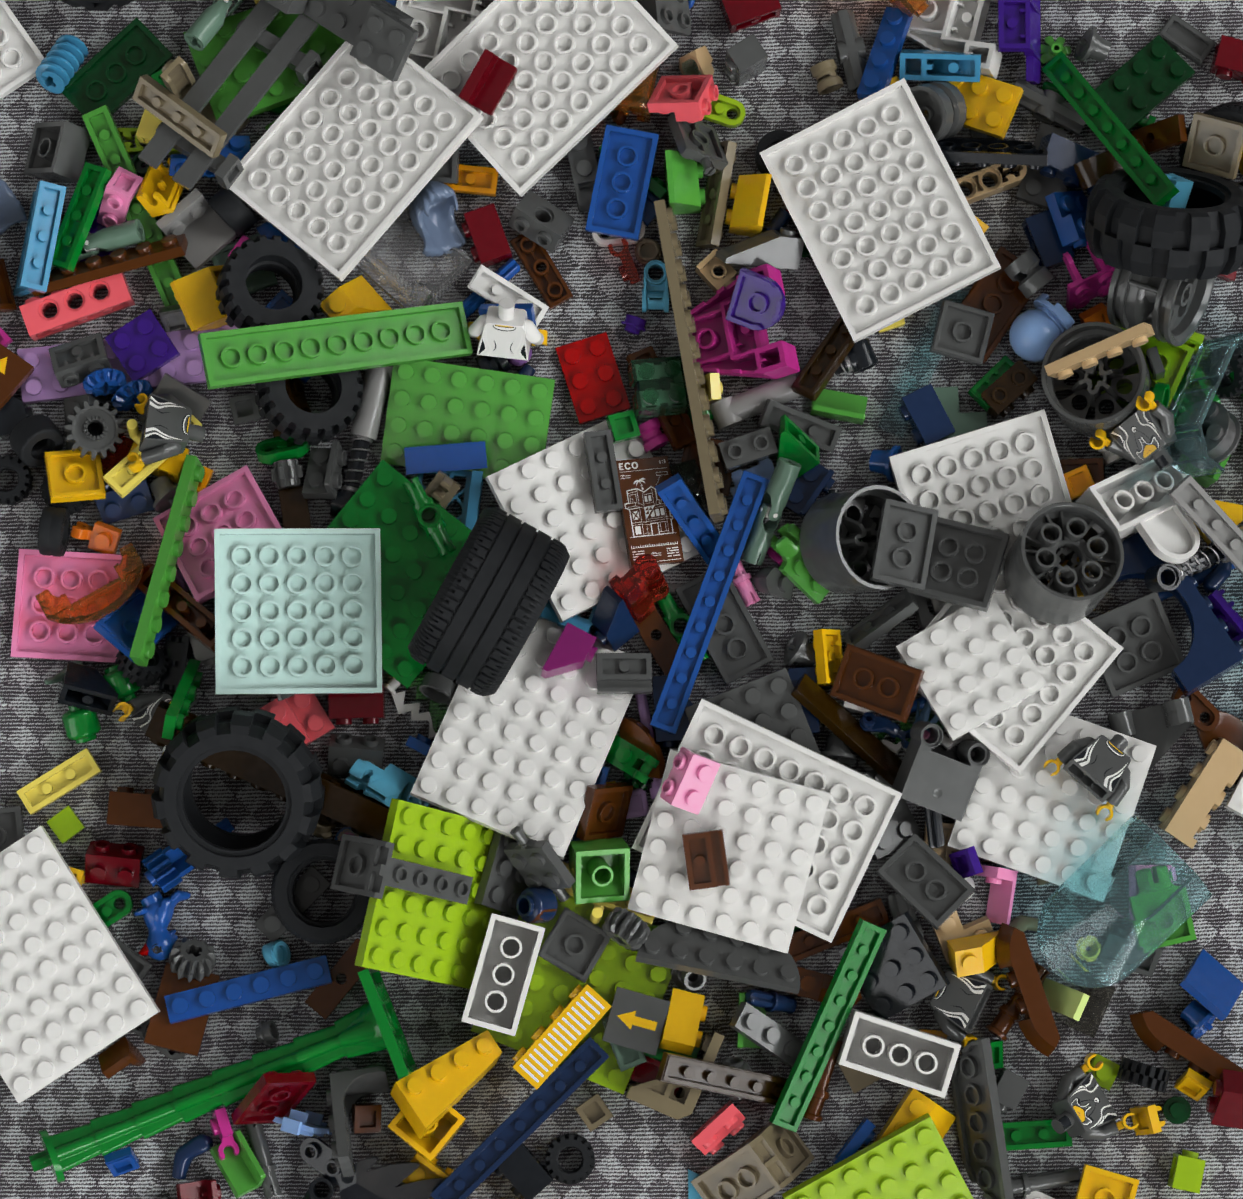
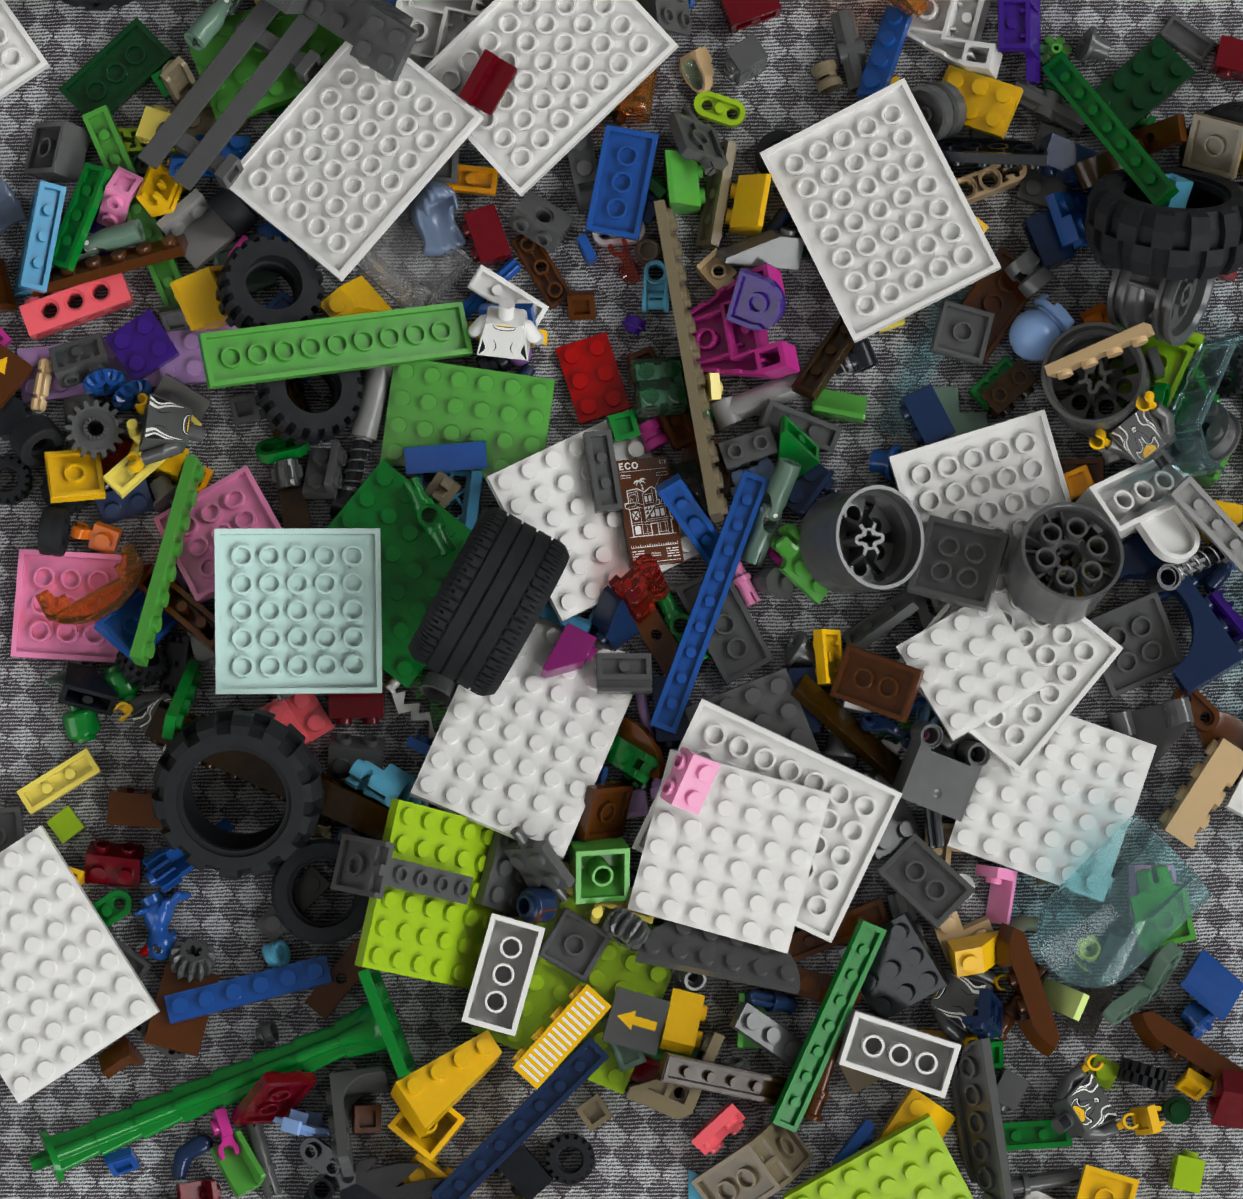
(42, 385): none -> tan axle
(61, 63): dark azure piece -> none
(179, 116): dark tan plate -> none
(581, 305): none -> reddish brown plate
(586, 249): none -> blue tile
(685, 96): coral plate -> none
(706, 859): reddish brown plate -> none
(904, 545): dark grey plate -> none
(939, 66): dark azure slope -> none
(966, 862): dark purple plate -> none
(990, 1016): none -> dark blue bracket
(1083, 290): dark pink plate -> none
(1098, 767): dark grey torso -> none
(1148, 989): none -> sand green beam

